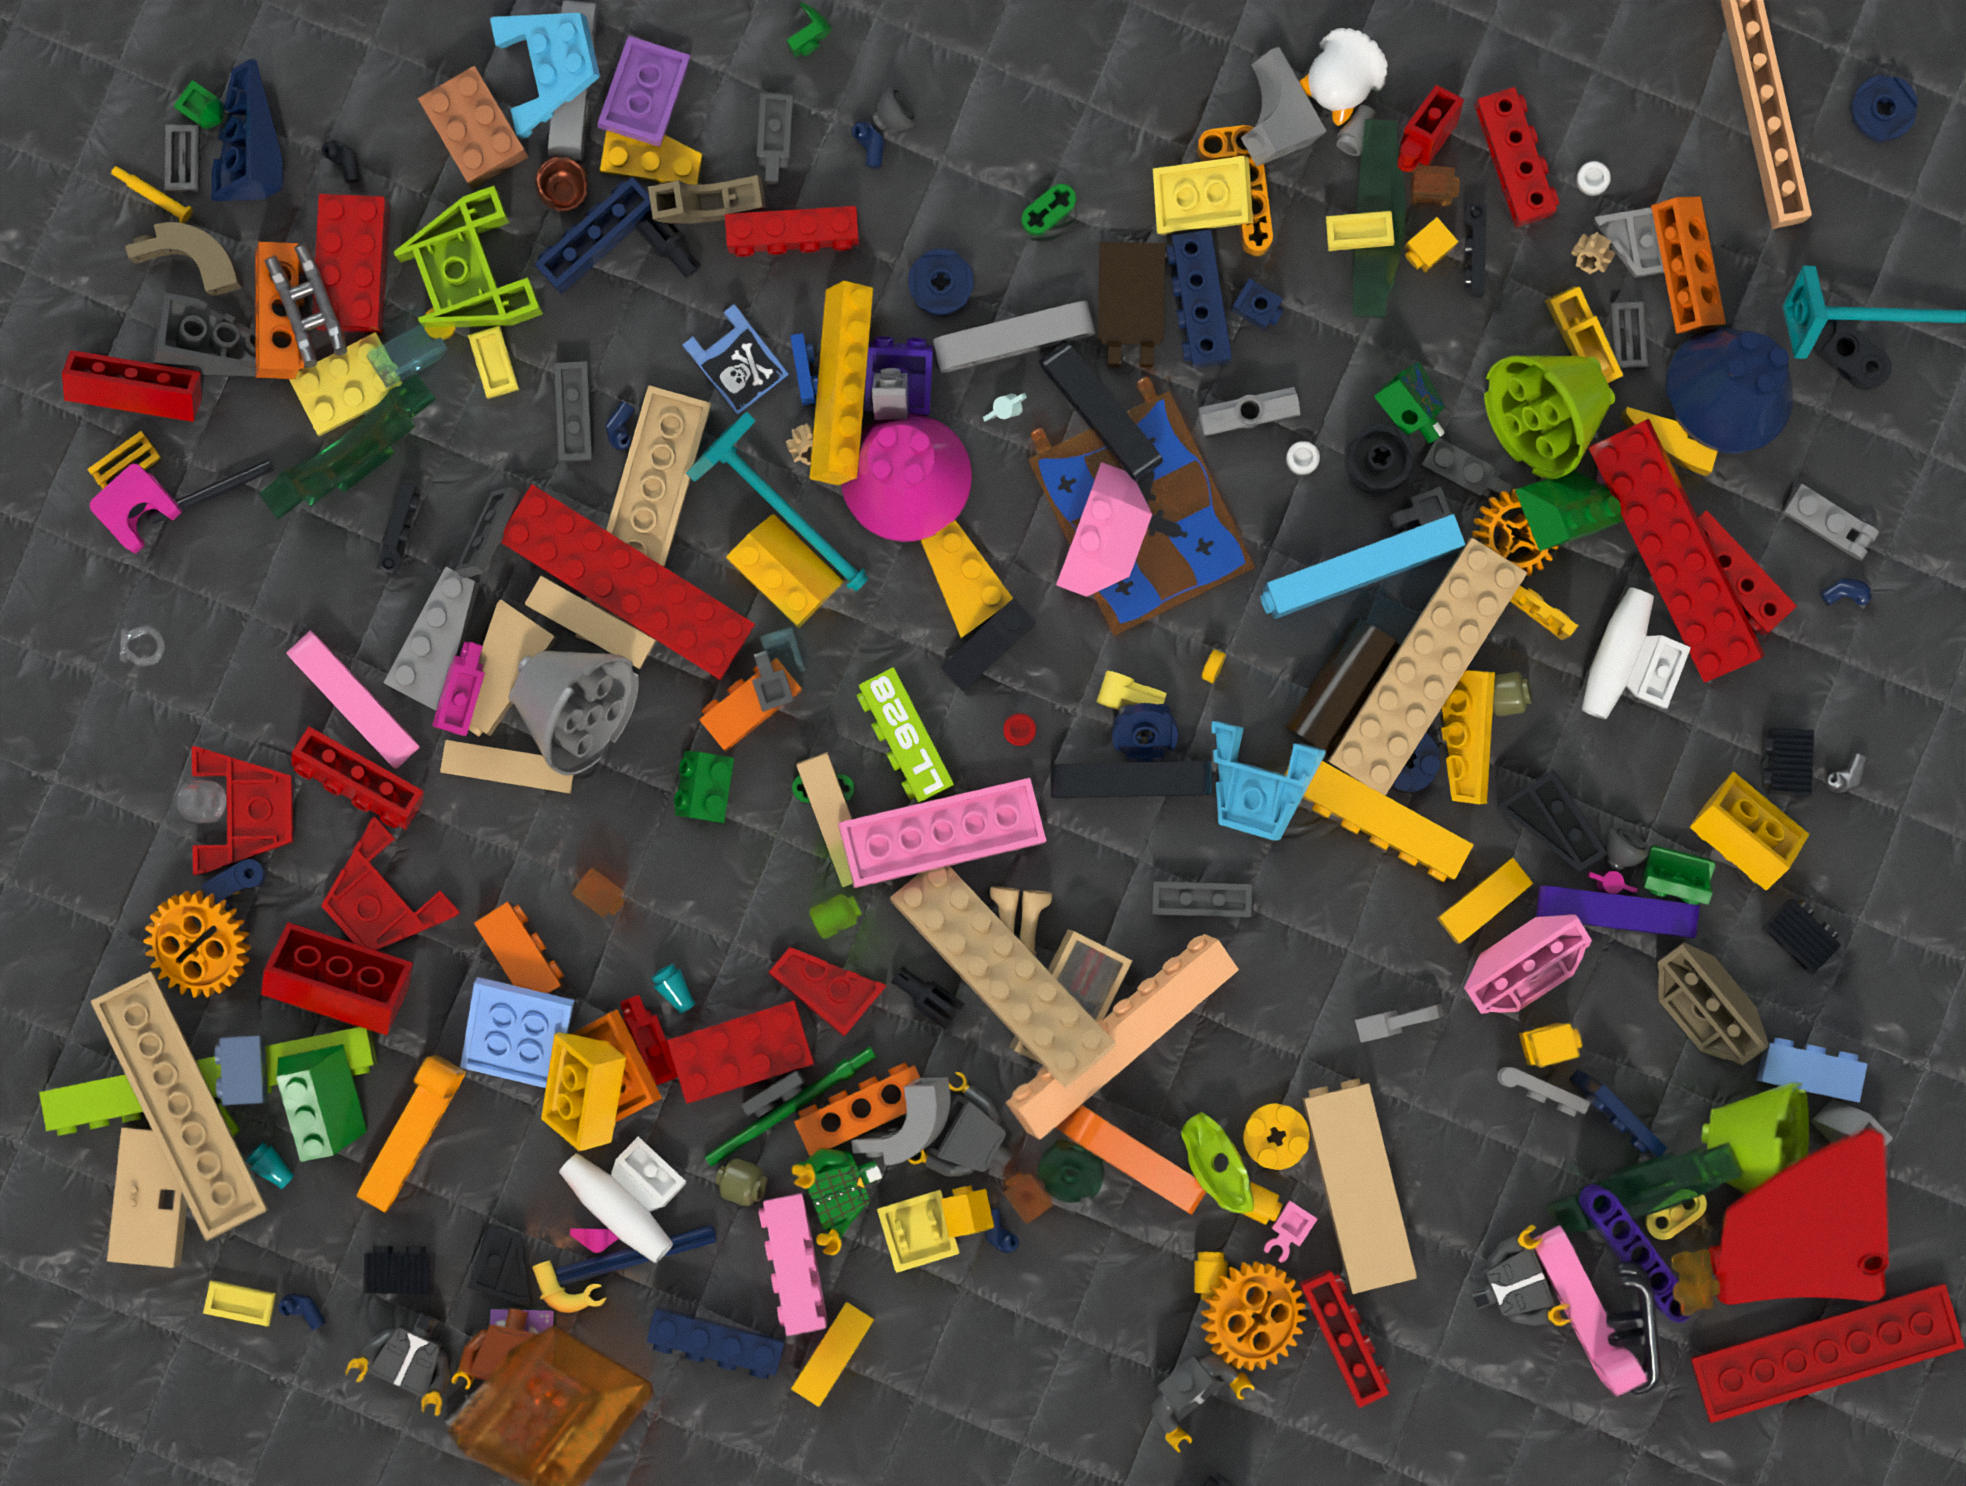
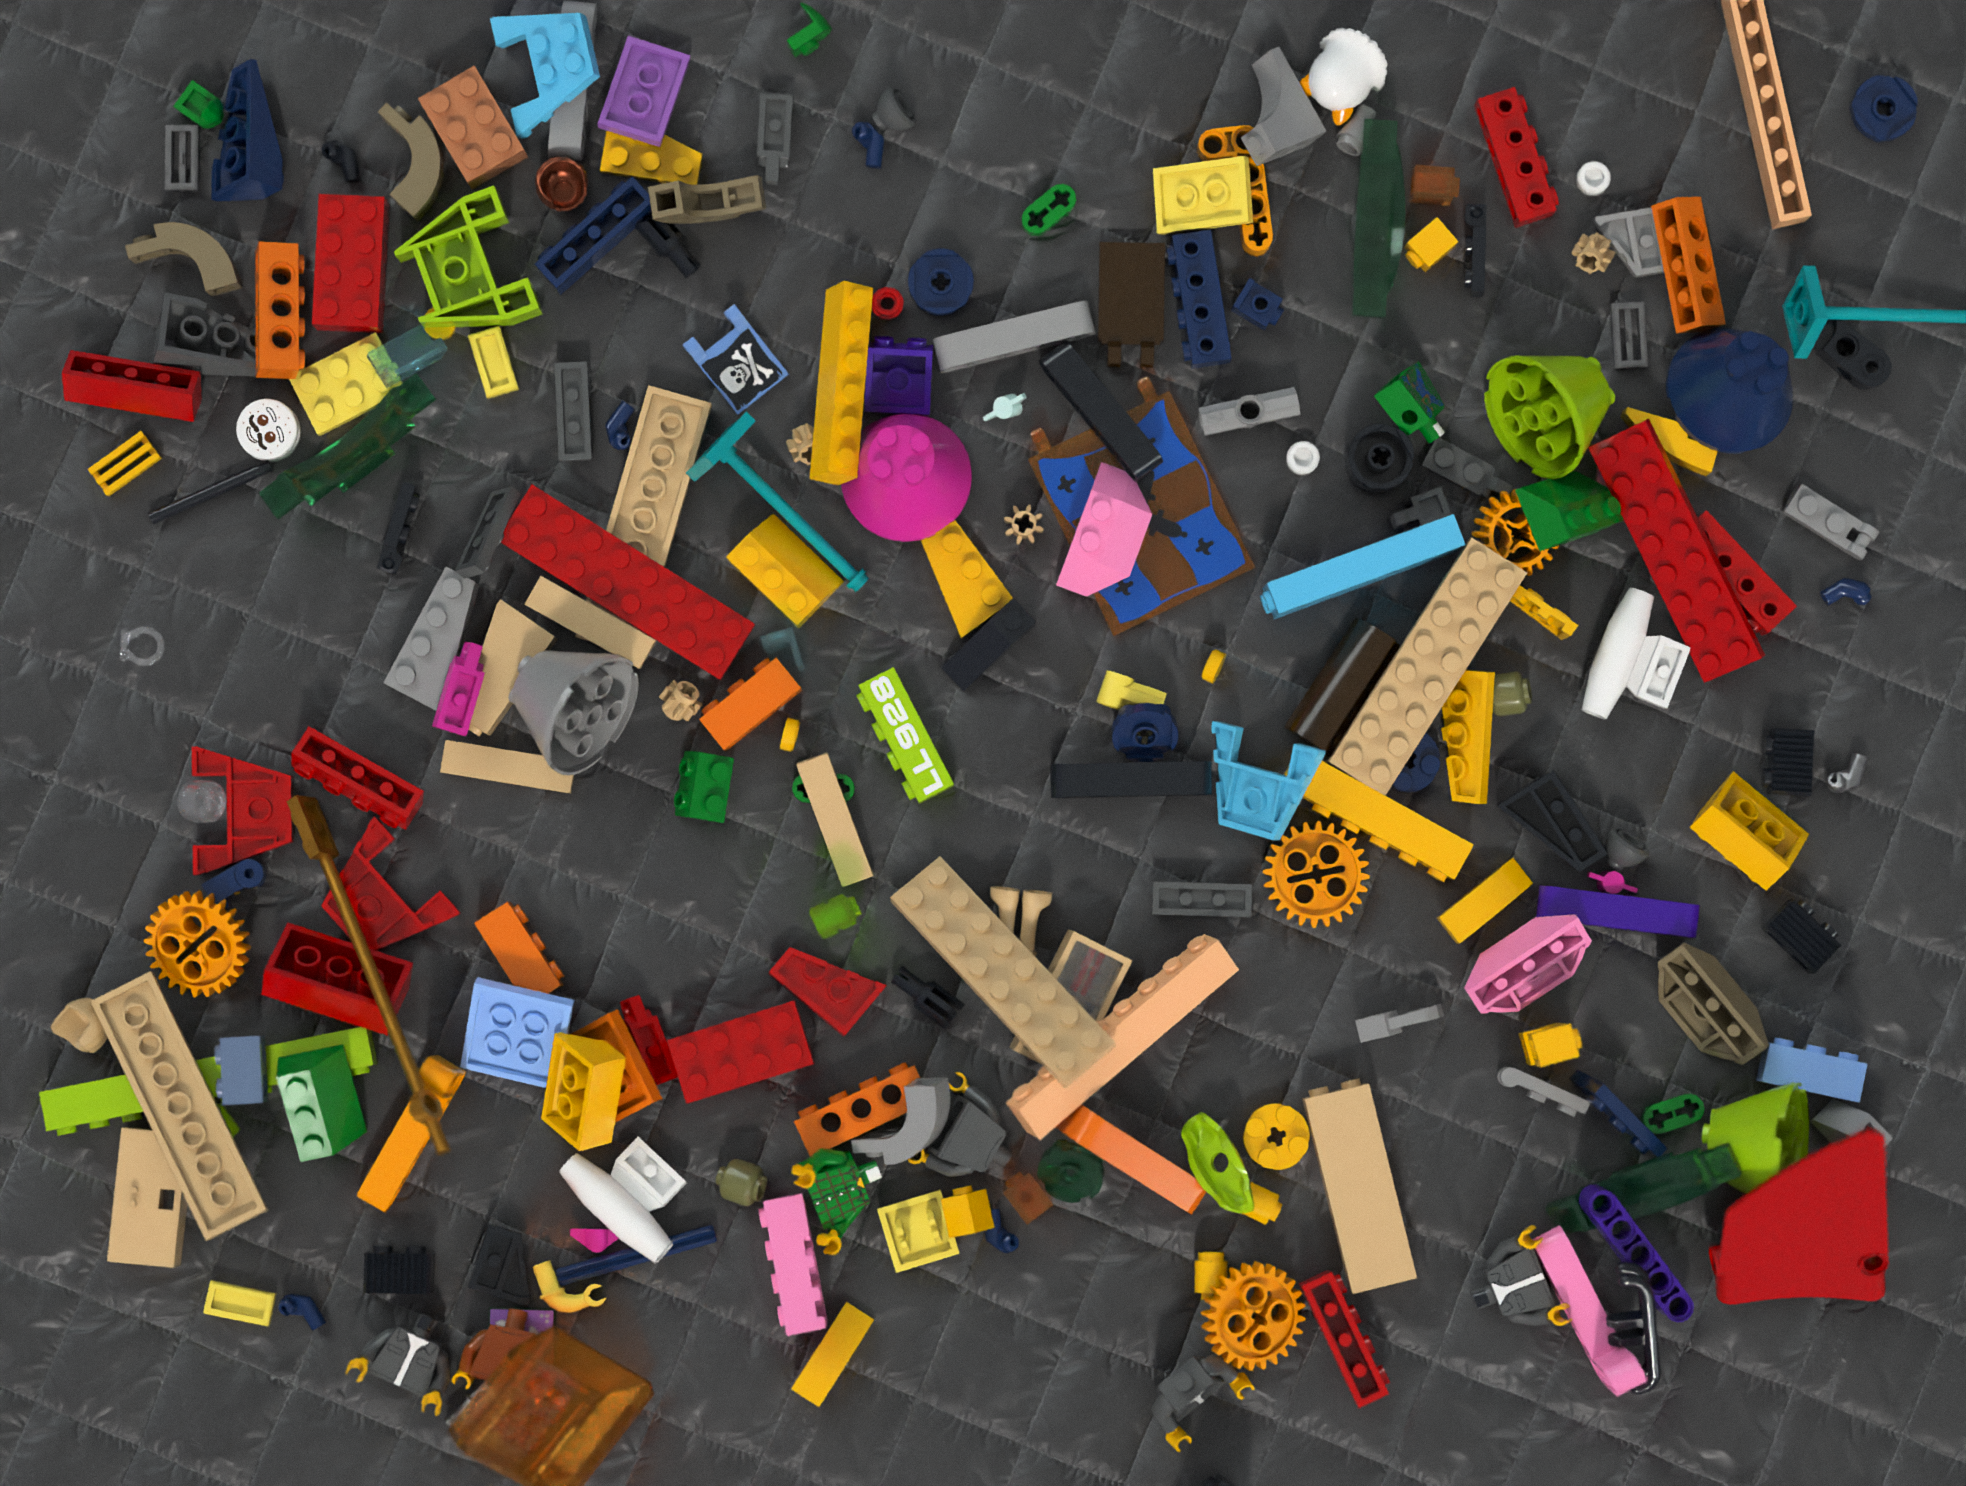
(80, 1026): none -> tan hair
(127, 499): dark pink piece -> none
(154, 195): yellow piece -> none
(268, 430): none -> white head
(269, 1165): teal cone -> none
(290, 295): flat silver piece -> none
(320, 846): none -> pearl gold bar
(353, 699): bright pink beam -> none
(425, 177): none -> dark tan arch
(599, 893): clear orange brick -> none
(673, 988): teal cone -> none
(680, 700): none -> tan gear
(715, 1341): dark blue brick -> none
(772, 686): dark grey plate -> none
(785, 1088): dark grey plate -> none
(790, 734): none -> yellow tile
(792, 230): red brick -> none
(804, 355): blue plate -> none
(844, 1070): green bar -> none
(887, 293): none -> red plate
(890, 394): light grey slope -> none
(941, 832): bright pink plate -> none
(1015, 528): none -> tan gear
(1019, 729): red plate -> none
(1292, 1226): bright pink plate -> none
(1322, 903): none -> light orange gear
(1359, 230): light yellow tile -> none
(1429, 128): red brick -> none
(1582, 330): yellow slope -> none
(1670, 1105): none -> green beam
(1676, 1217): light yellow plate -> none
(1678, 875): green bracket -> none
(1695, 1282): clear yellow hips -> none
(1827, 1352): red plate -> none

